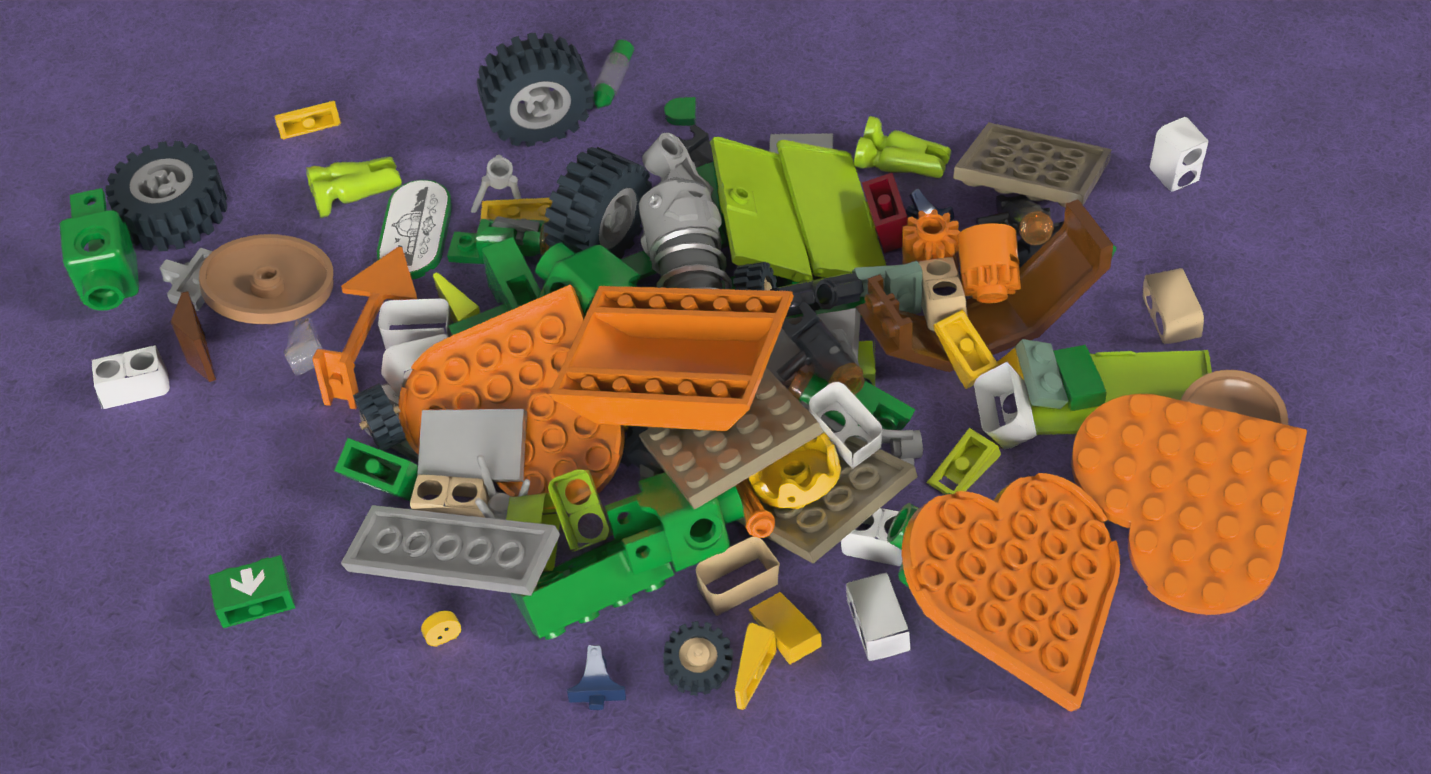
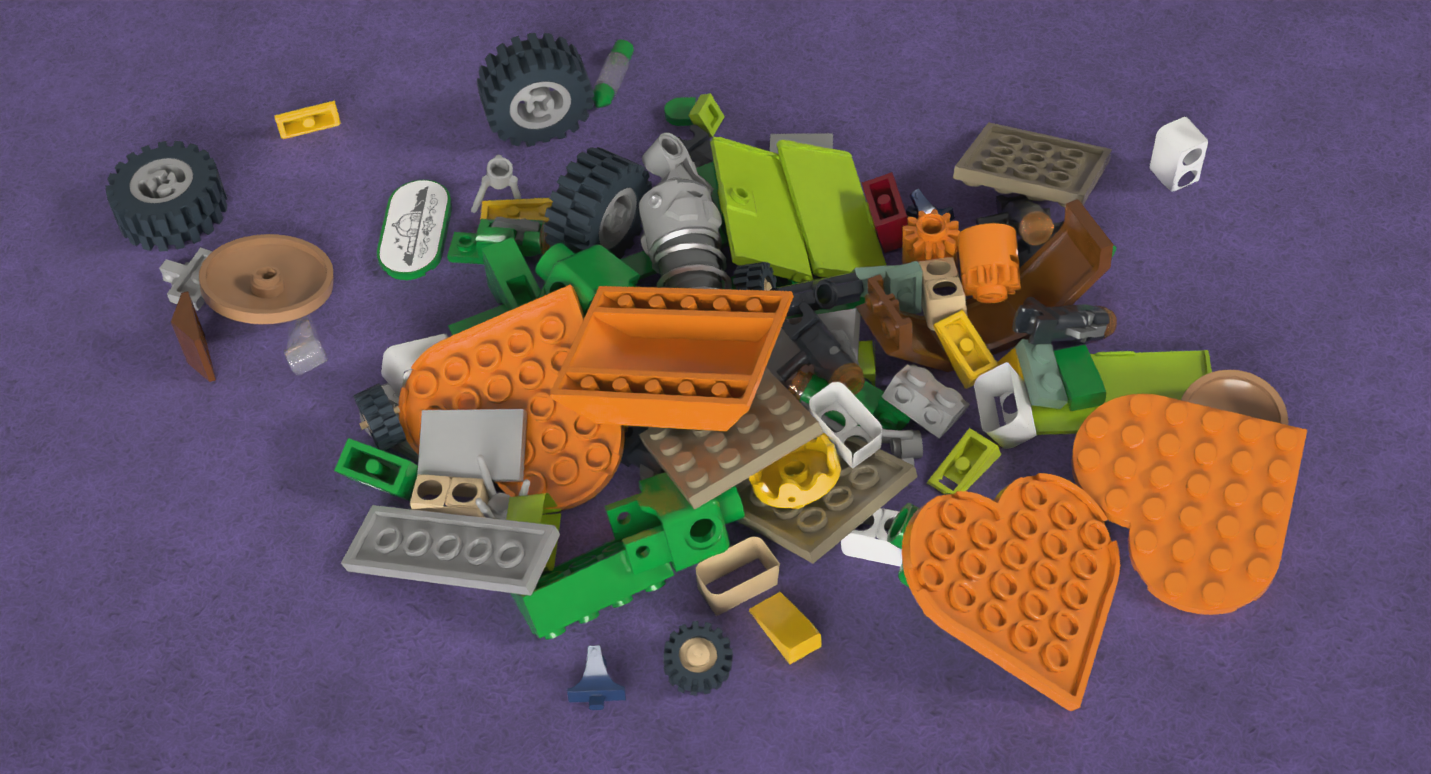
(110, 267): green piece -> none
(117, 390): white piece -> none
(251, 591): green brick -> none
(351, 181): lime piece -> none
(381, 281): orange piece -> none
(412, 312): white piece -> none
(440, 628): yellow tile -> none
(459, 304): neon yellow slope -> none
(570, 523): lime piece -> none
(706, 114): none -> lime plate
(756, 657): yellow slope -> none
(758, 520): orange axle -> none
(878, 616): white piece -> none
(899, 152): lime piece -> none
(925, 399): none -> light grey plate
(1063, 322): none -> black piece
(1176, 305): tan piece -> none

